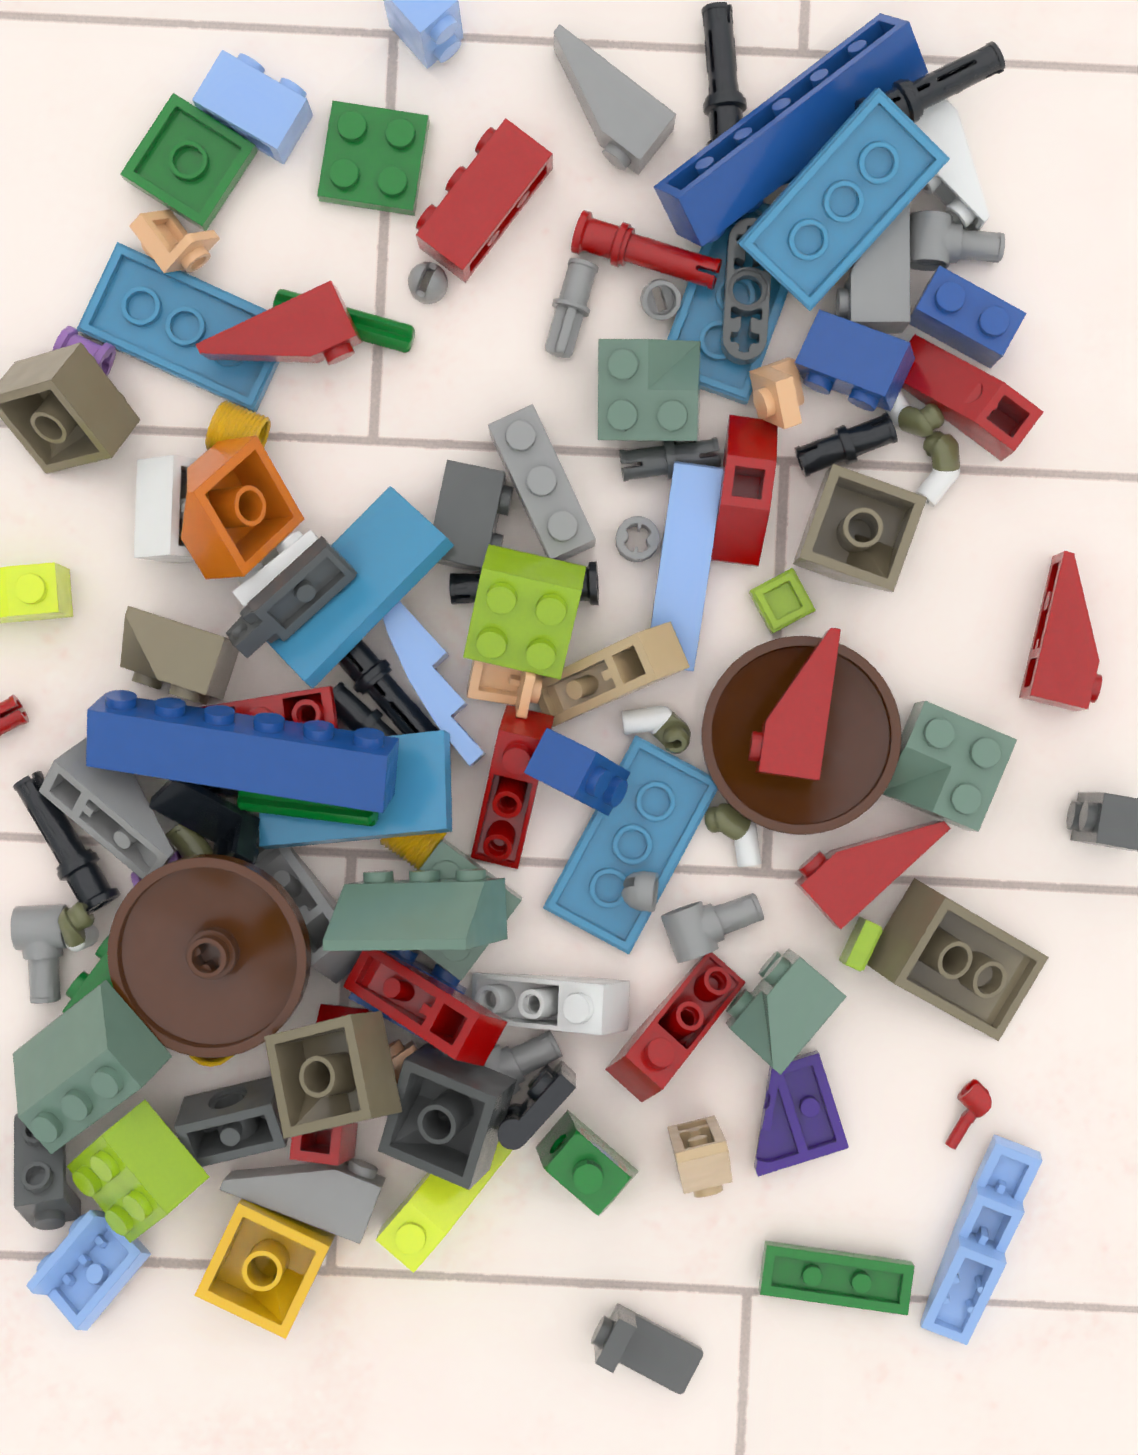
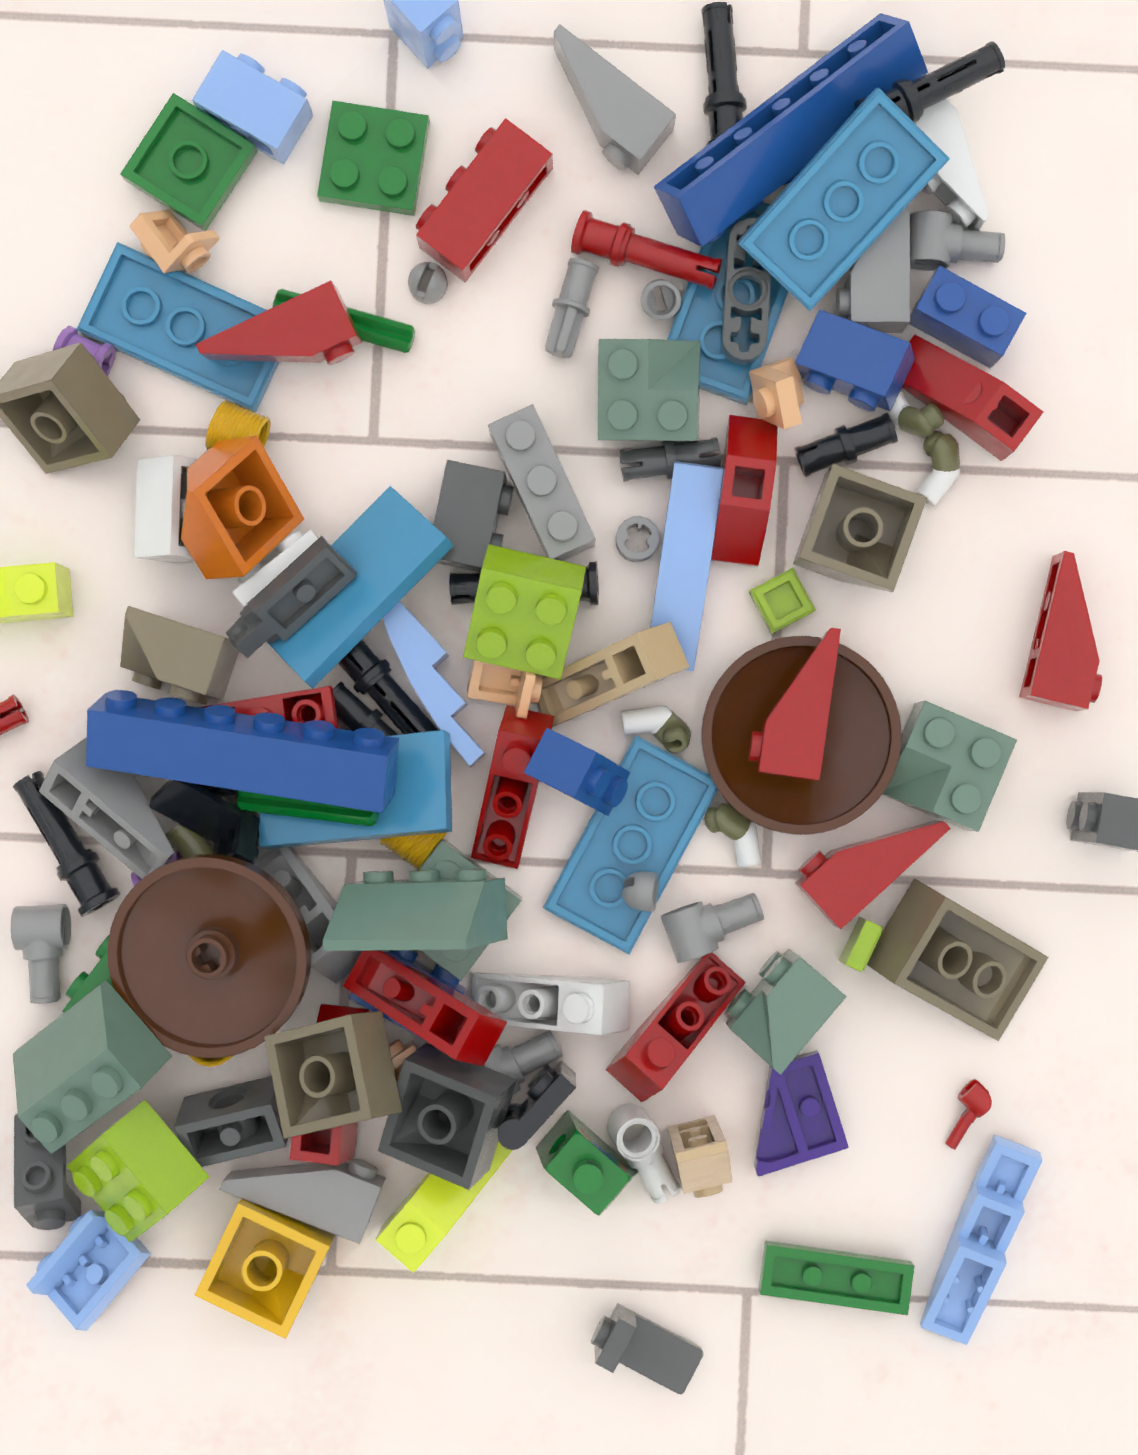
(78, 927): olive arm -> none
(644, 1151): none -> white pin

